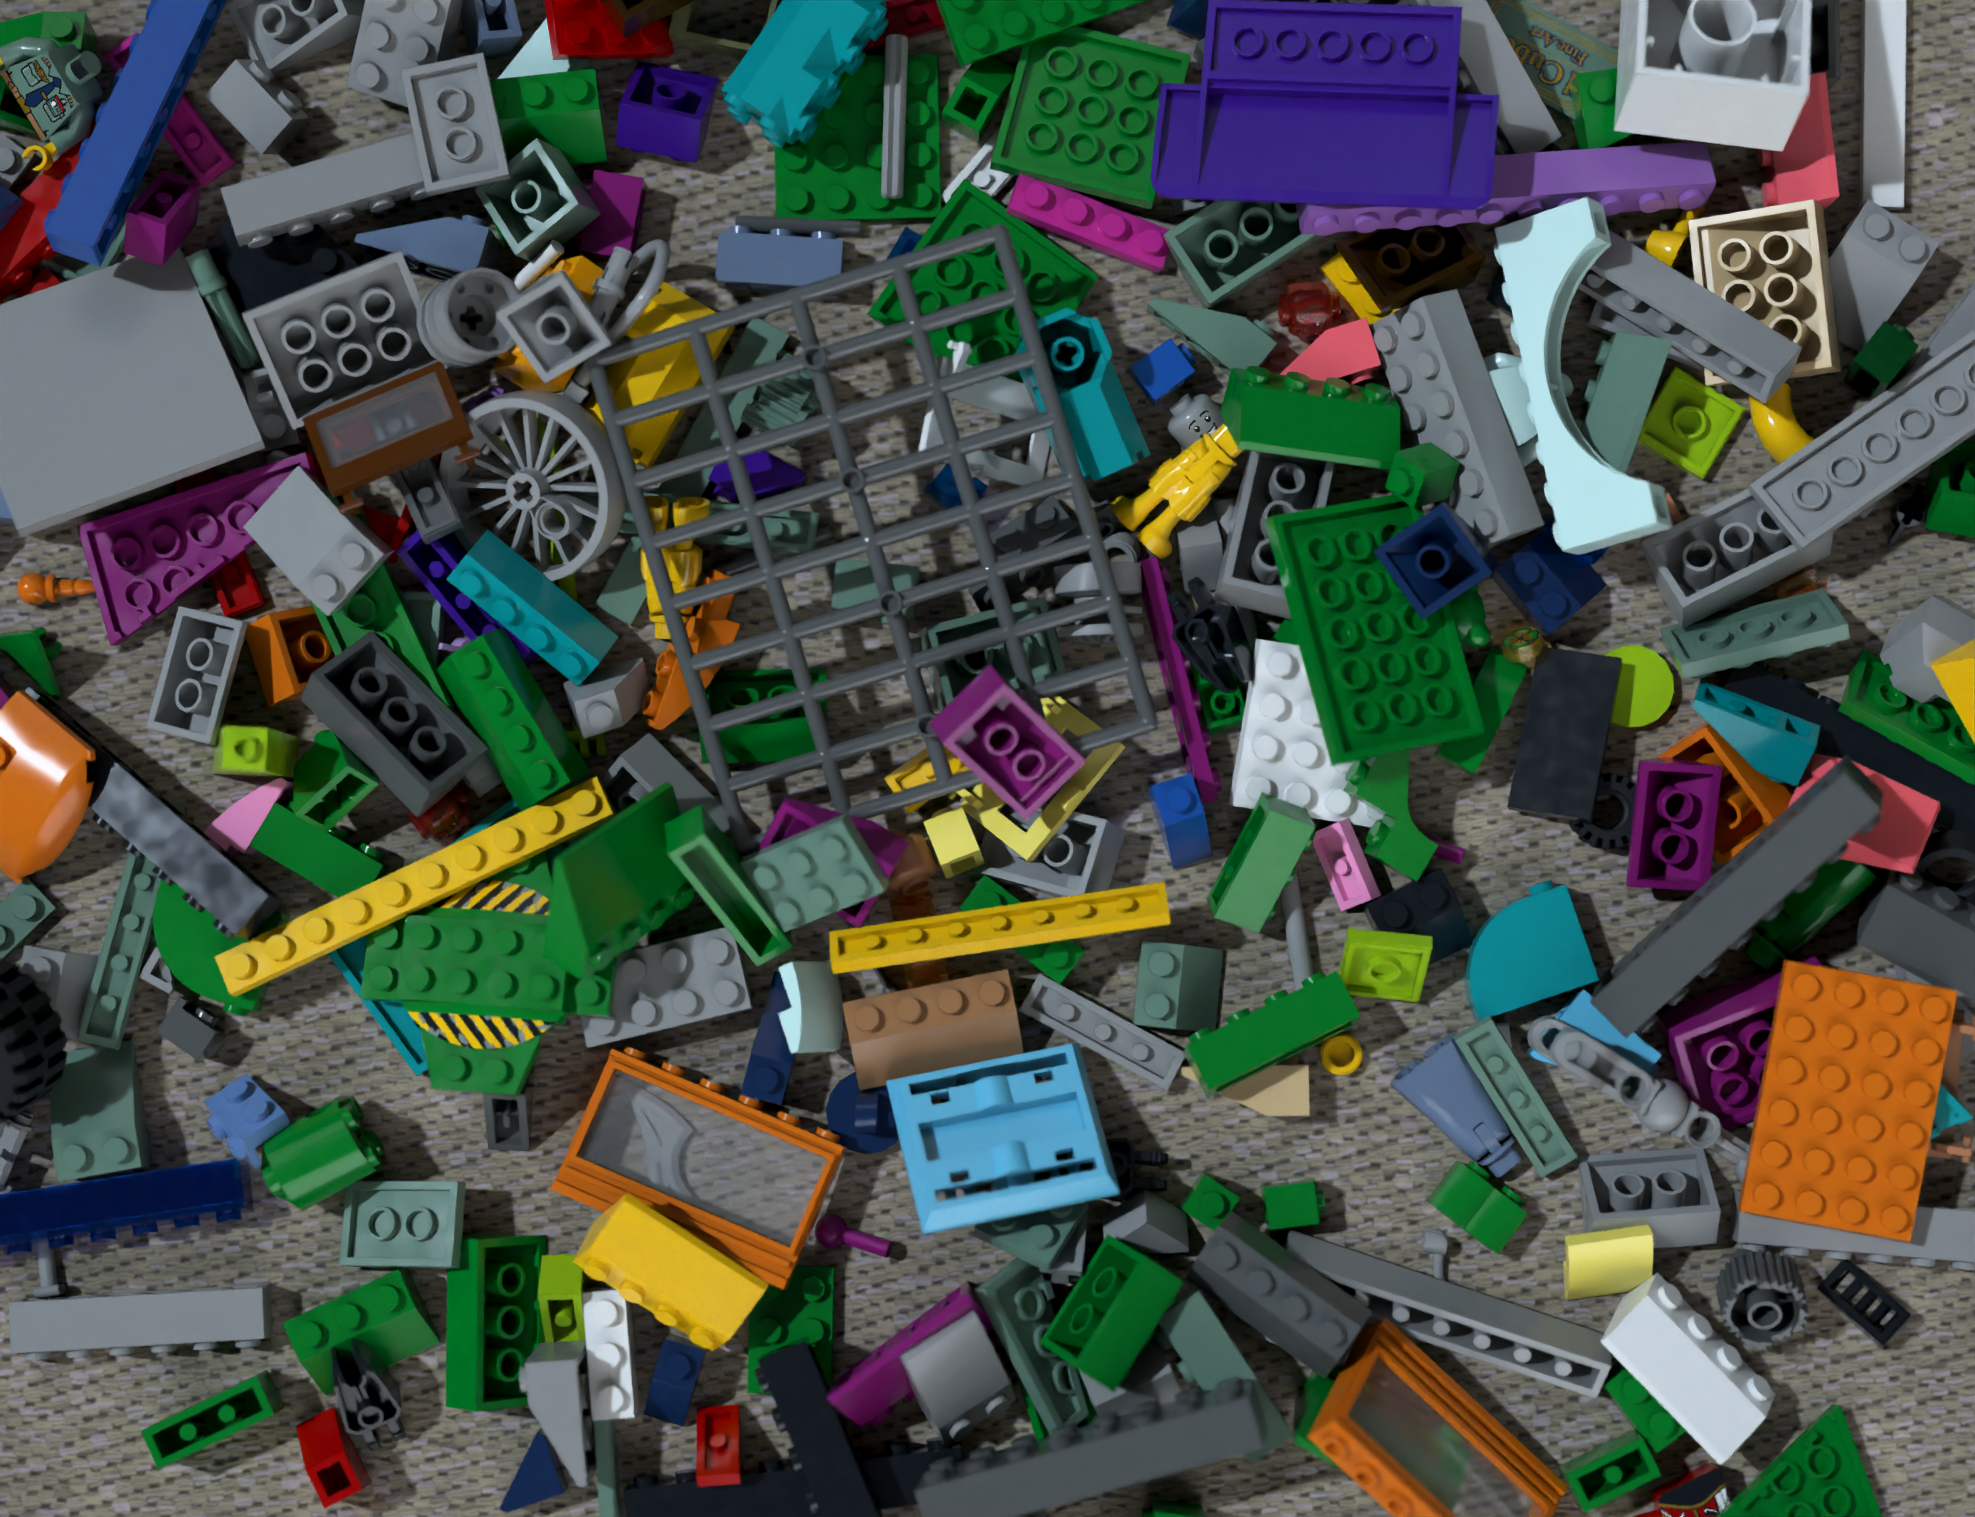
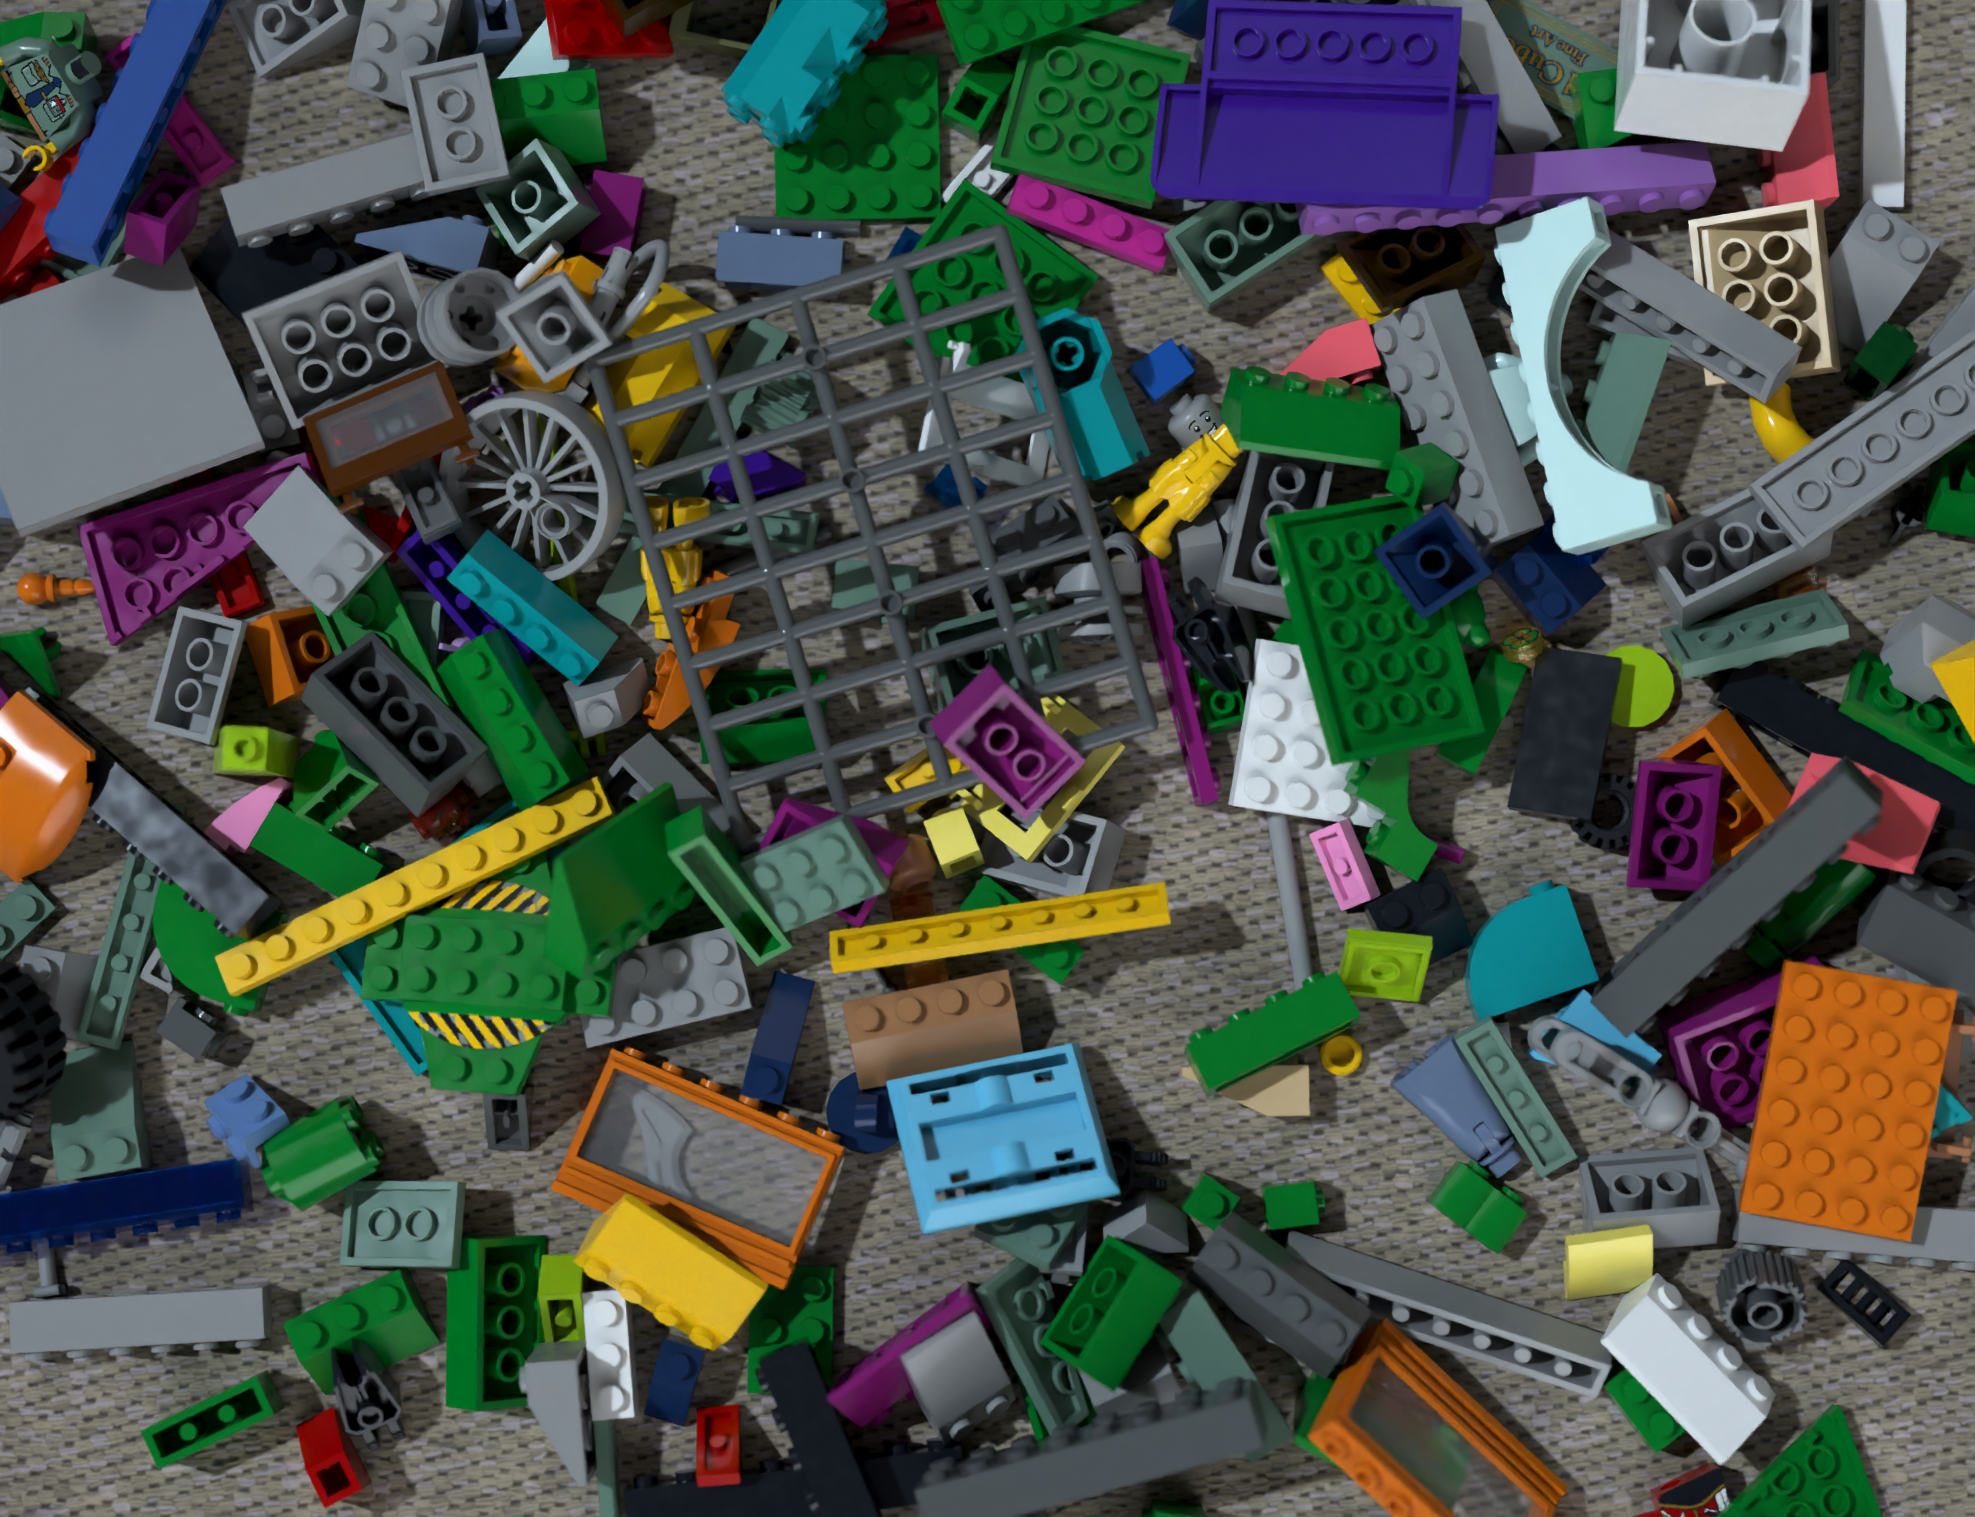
(215, 291): sand green axle -> none
(258, 106): light grey brick -> none
(537, 1477): dark blue slope -> none
(666, 112): dark purple slope -> none
(816, 1005): light aqua slope -> none
(832, 1232): magenta bar -> none
(894, 116): light grey axle -> none
(1102, 1031): light grey plate -> none
(1177, 986): sand green slope -> none
(1181, 820): blue slope -> none
(1218, 336): sand green slope -> none
(1261, 863): green brick -> none
(1308, 308): clear red head -> none
(1436, 1243): light grey hand -> none
(1609, 1471): green brick -> none
(1669, 244): yellow bar -> none
(1689, 423): lime tile -> none
(1762, 735): teal slope -> none

